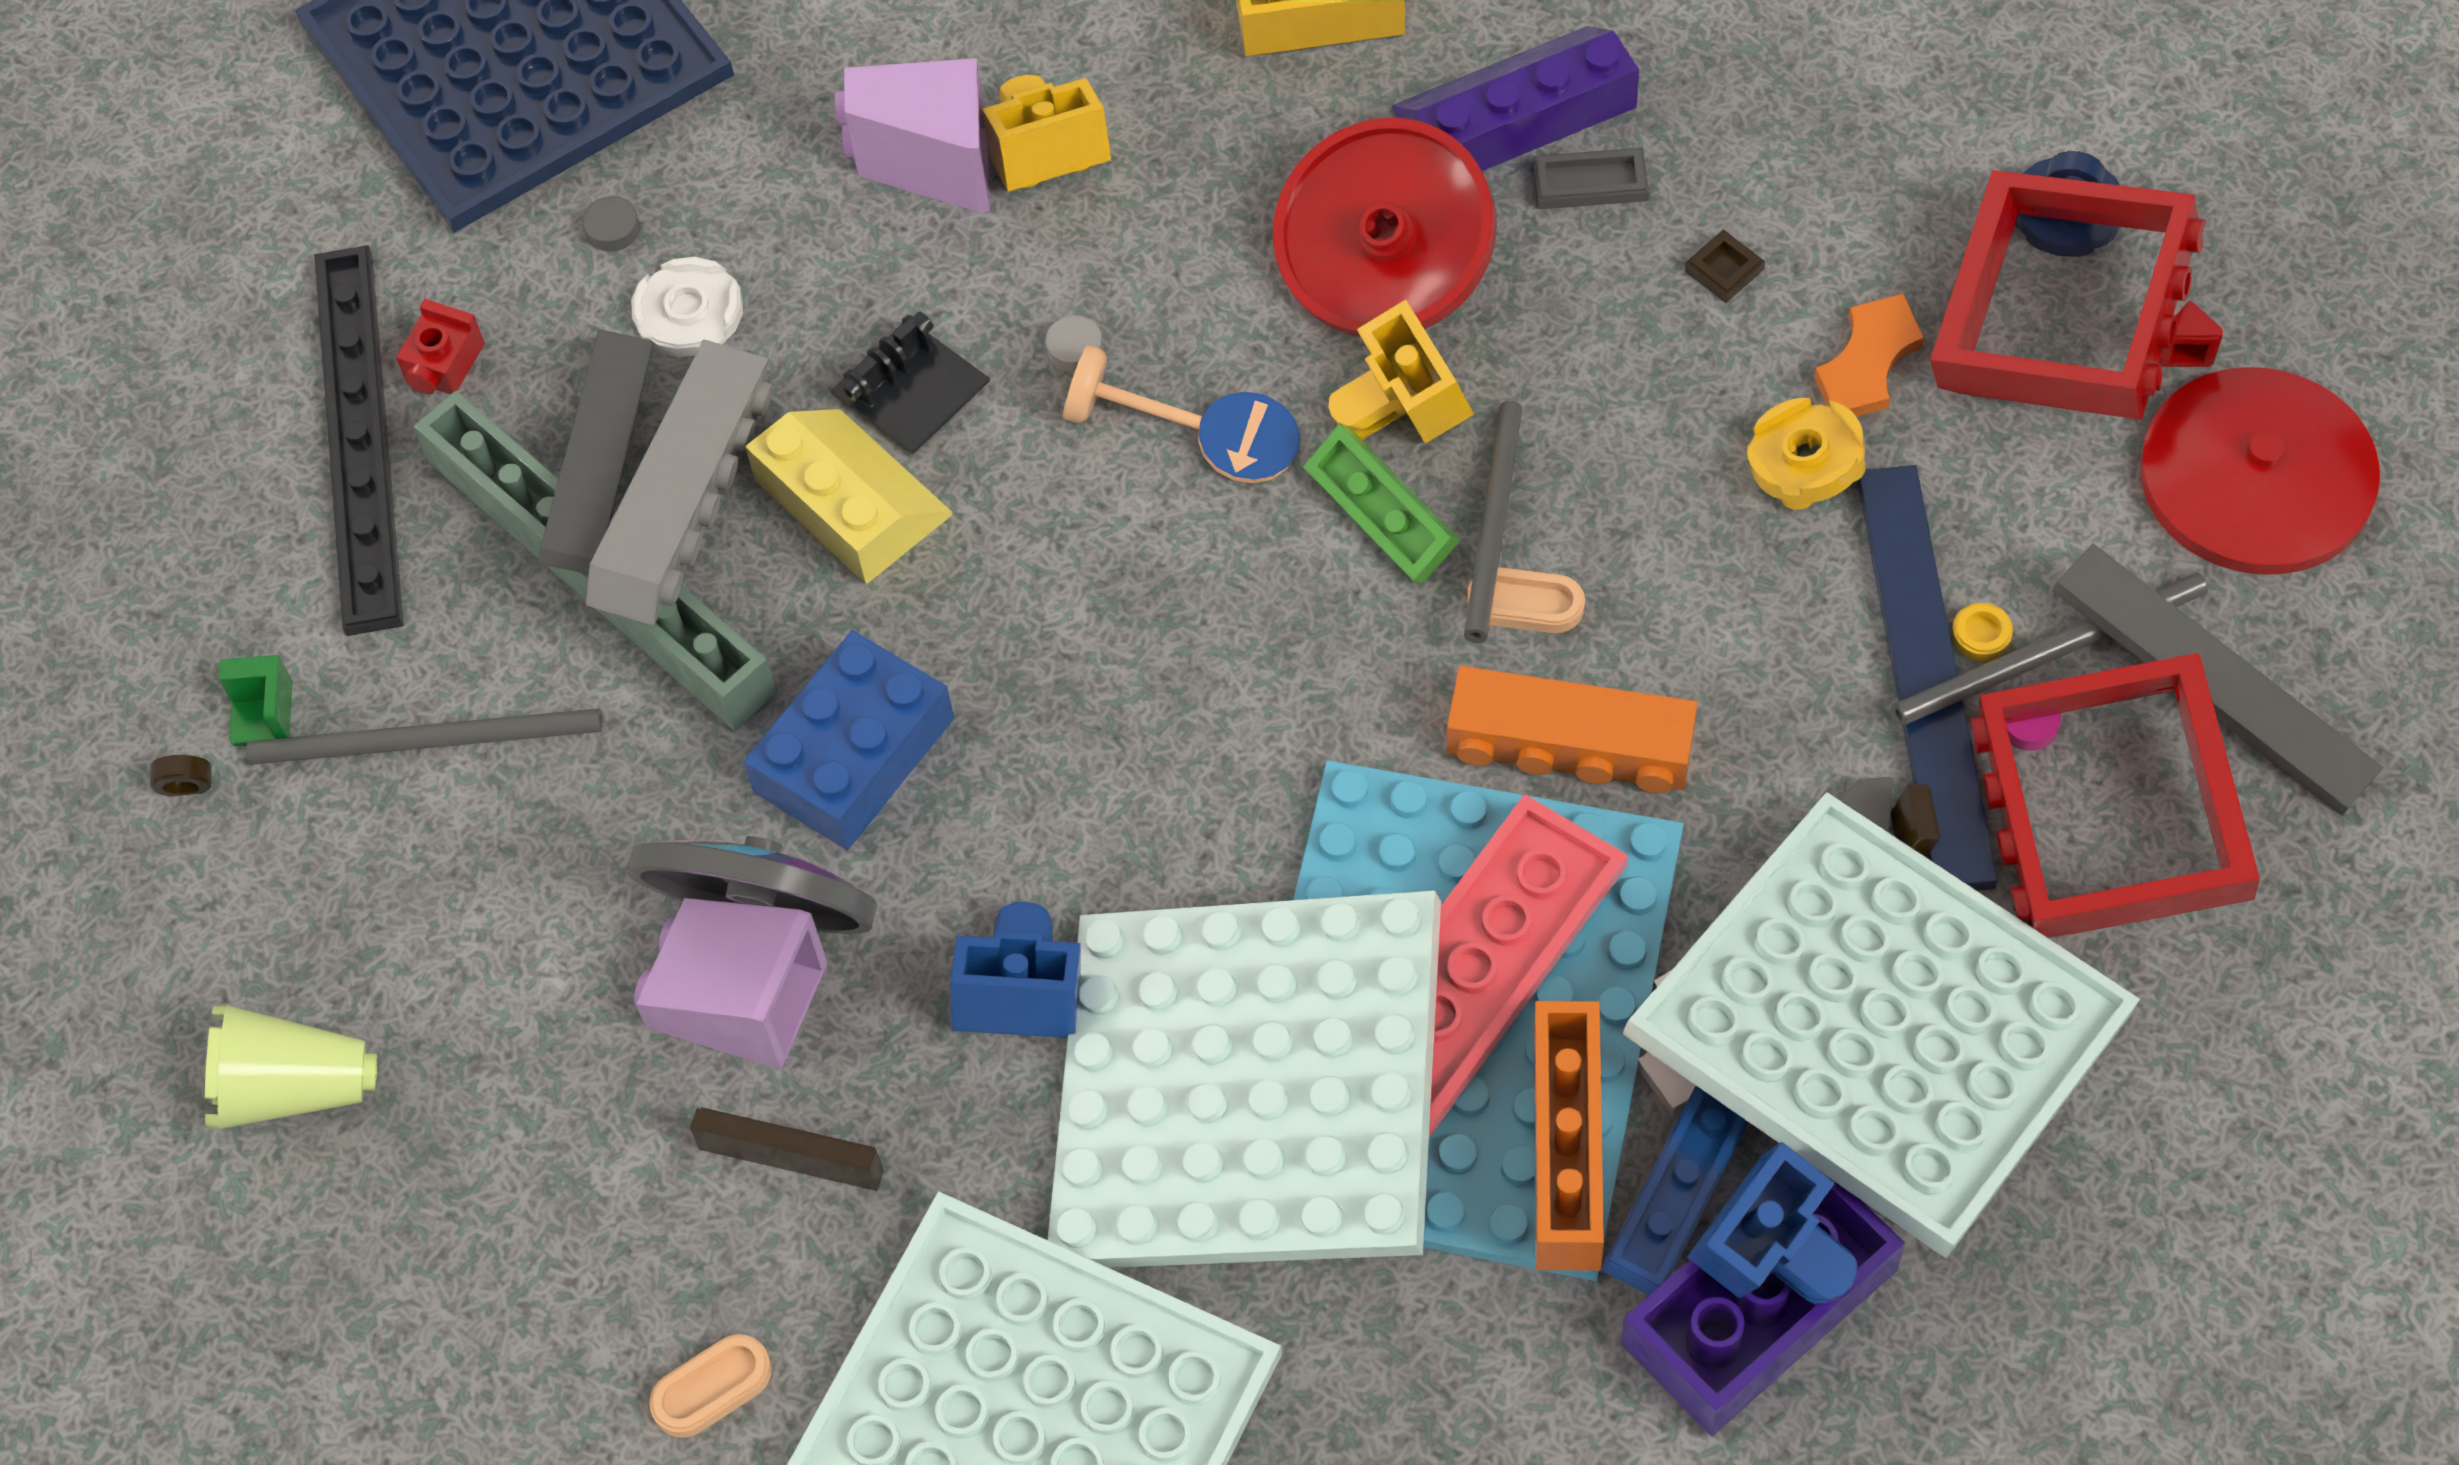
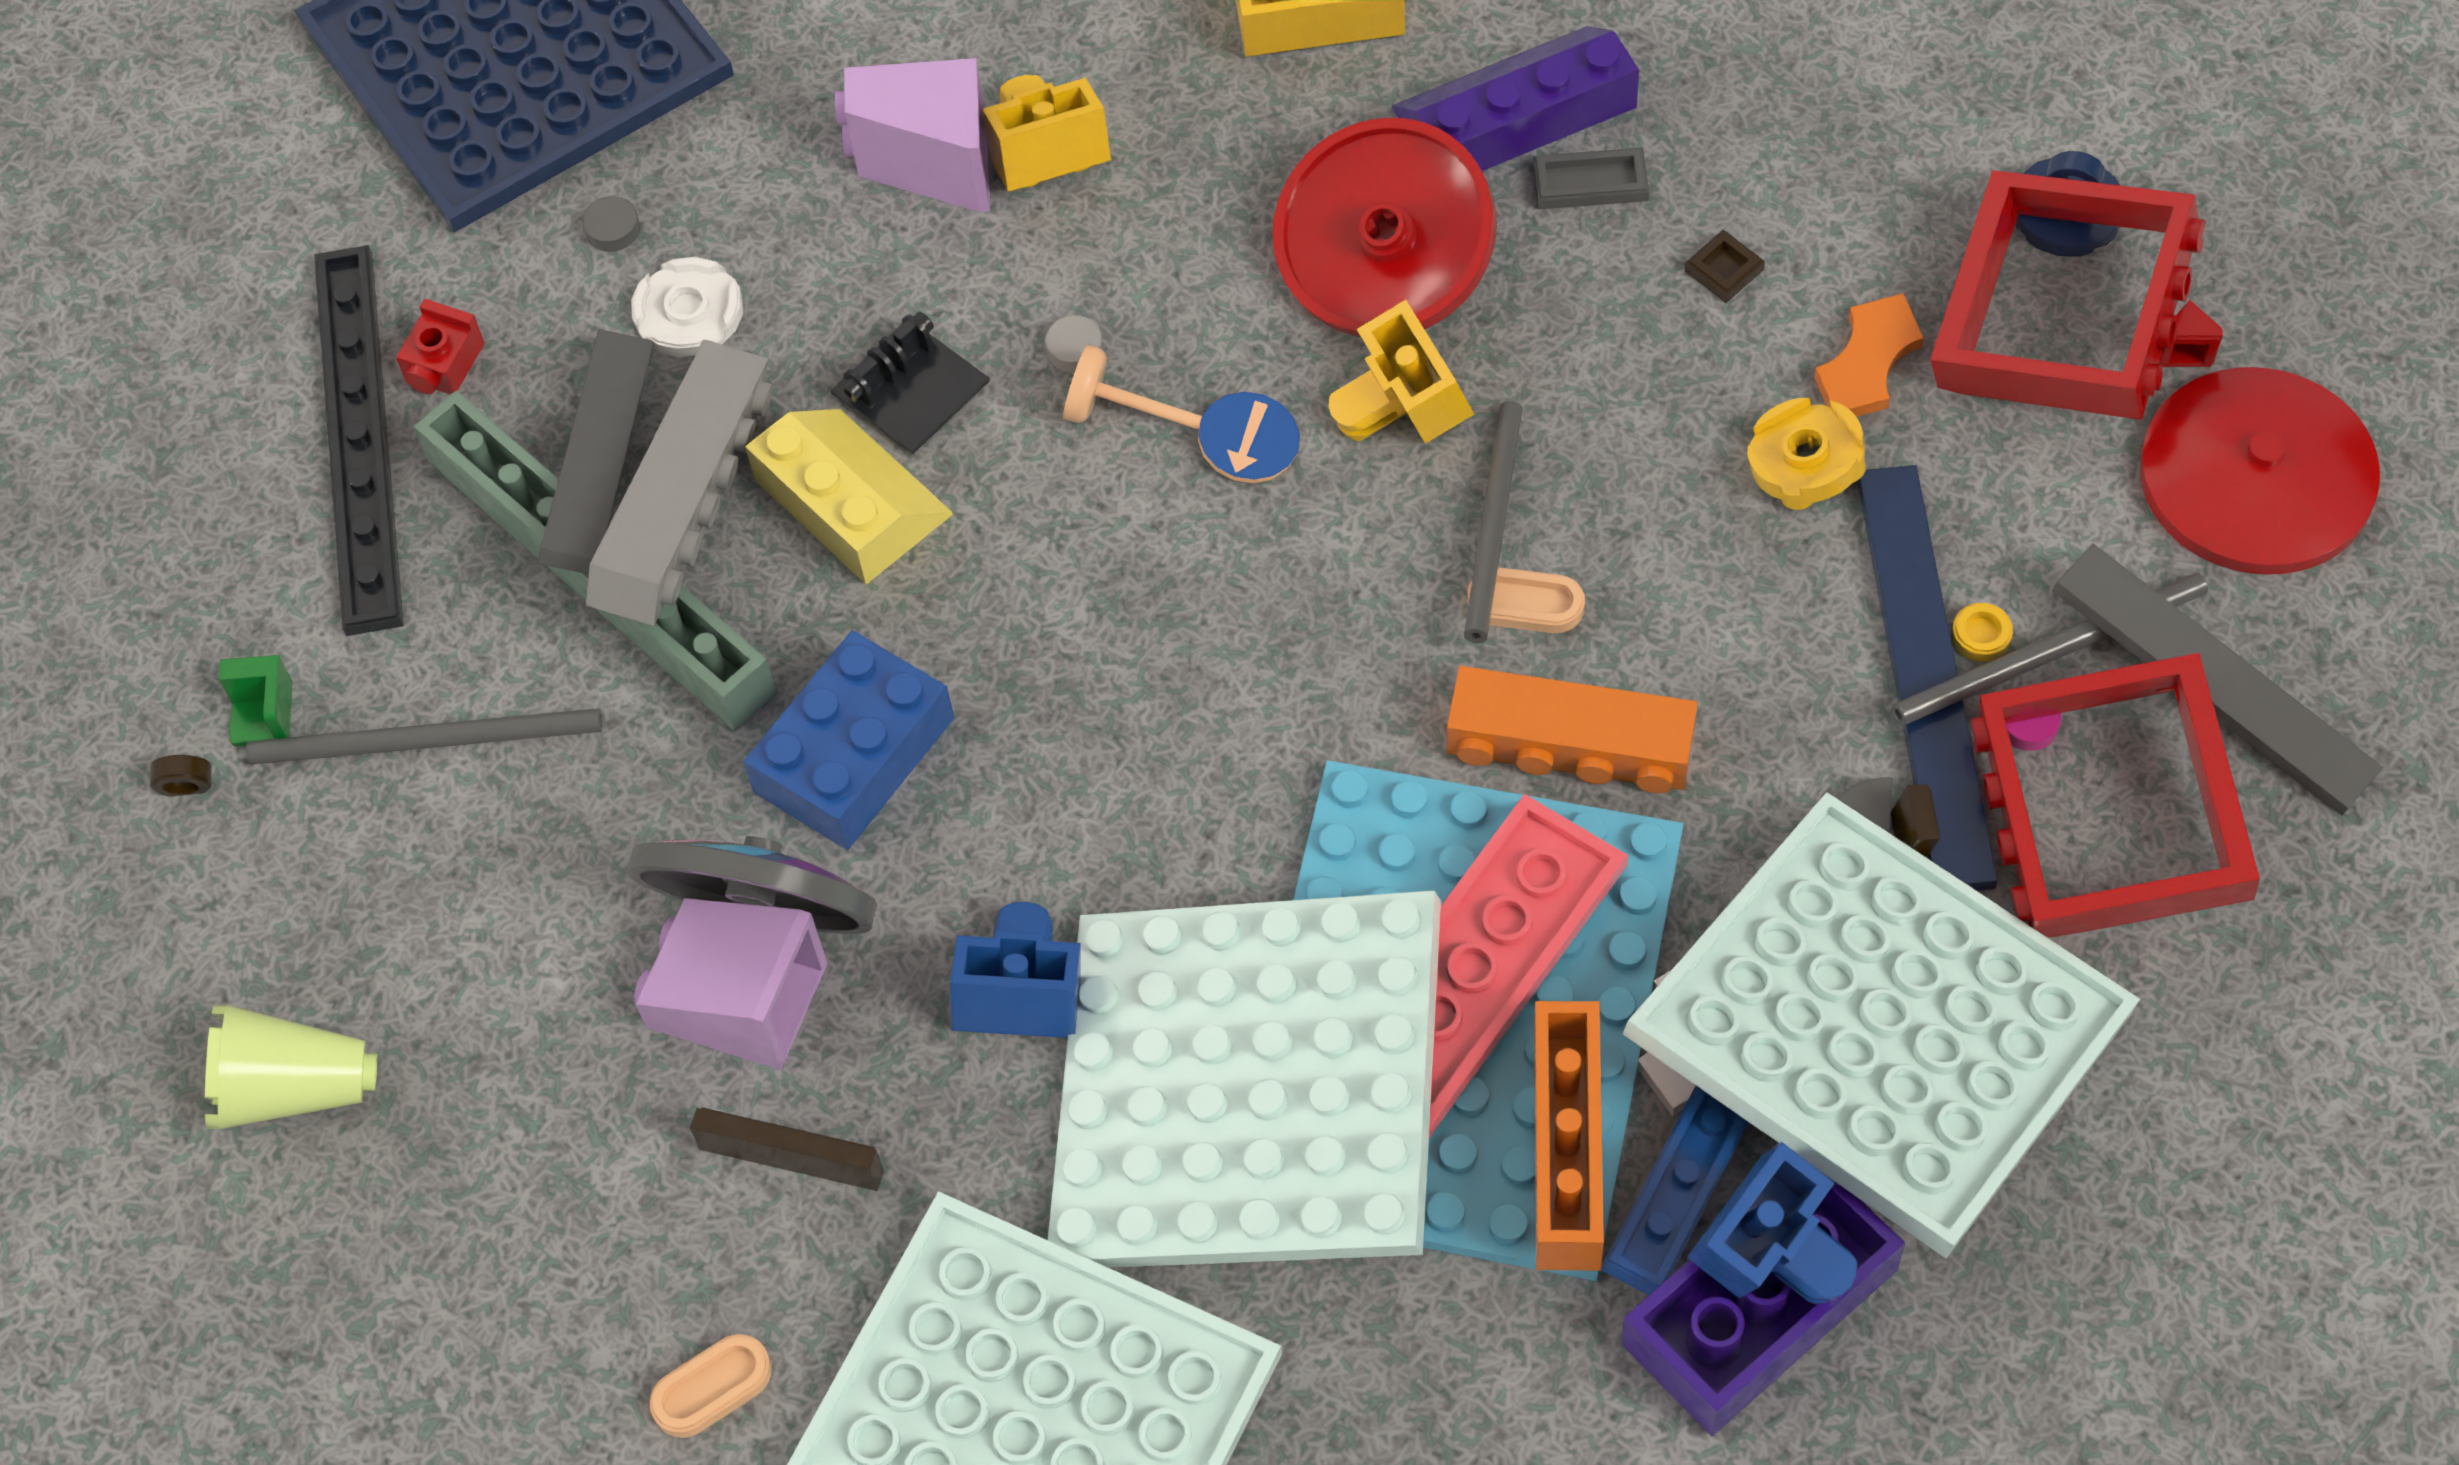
(1381, 503): bright green plate -> none

